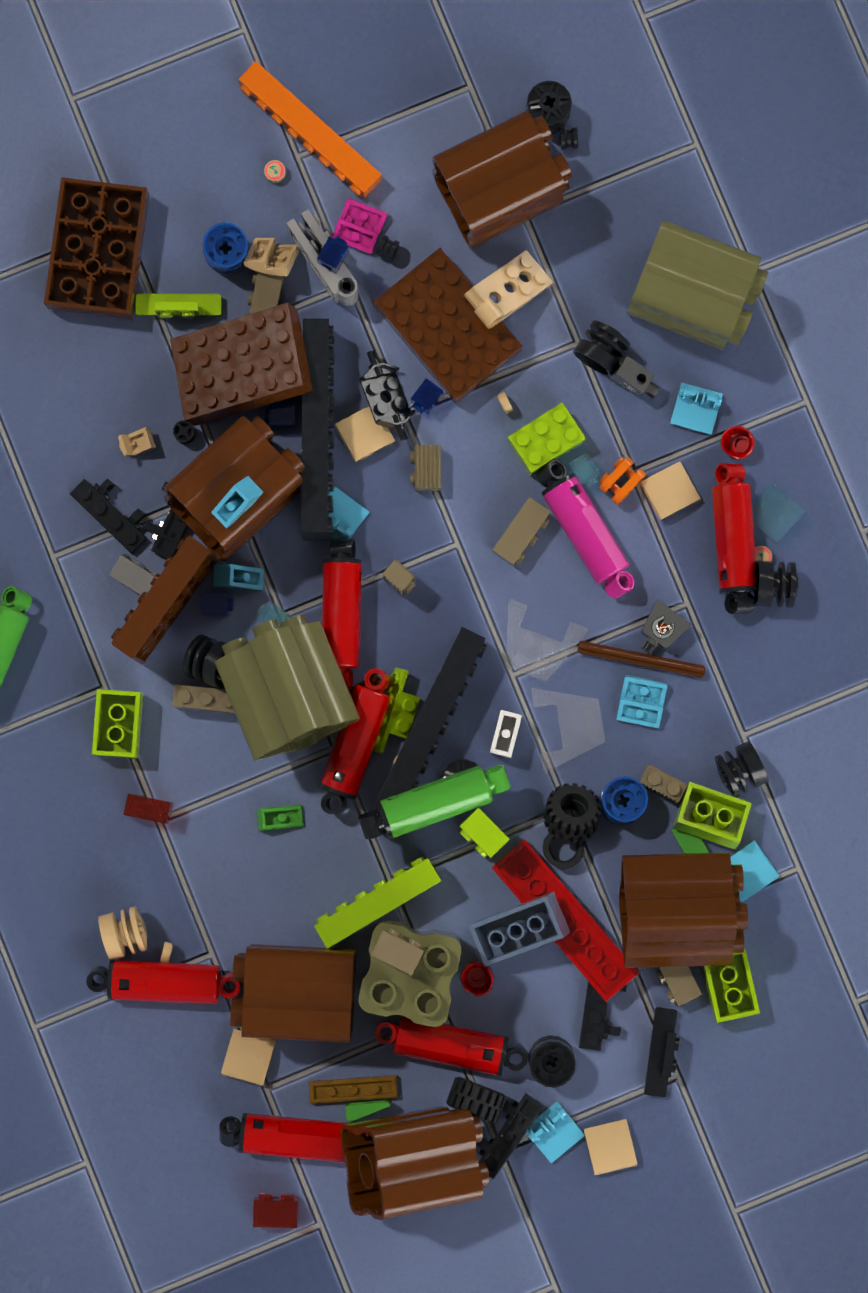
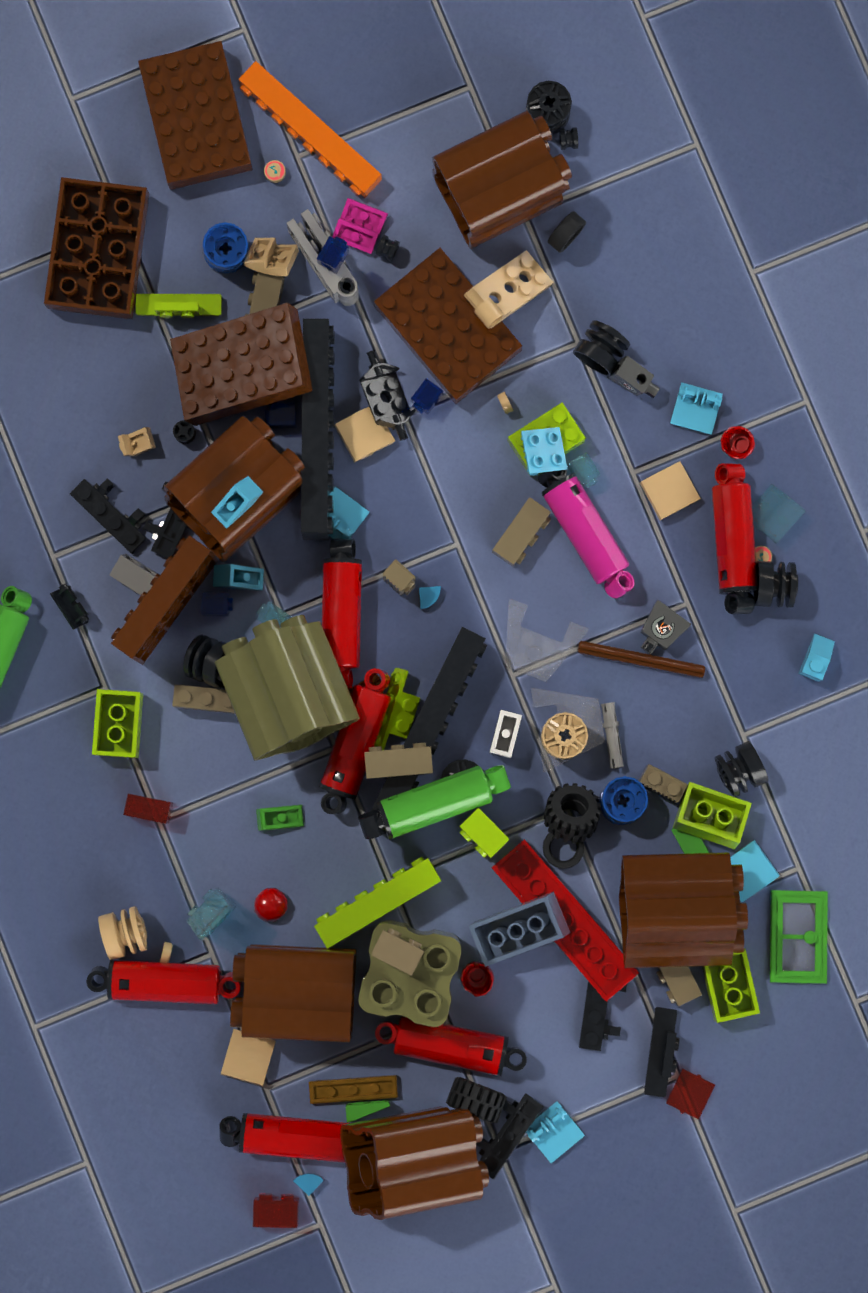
(72, 611): none -> black hinge
(195, 115): none -> reddish brown brick
(210, 914): none -> clear light blue slope
(270, 905): none -> red hair
(308, 1182): none -> dark azure tile
(398, 761): none -> dark tan brick
(427, 467): dark tan brick -> none
(428, 596): none -> dark azure tile
(543, 450): none -> medium azure hinge
(545, 1072): black wheel -> none
(552, 740): none -> tan wheel
(566, 231): none -> black tyre
(609, 481): orange brick -> none
(610, 1147): tan slope -> none
(612, 735): none -> light grey pin
(641, 701): medium azure slope -> none
(690, 1093): none -> clear red piece
(697, 287): olive brick -> none
(798, 936): none -> bright green door
(817, 658): none -> medium azure slope

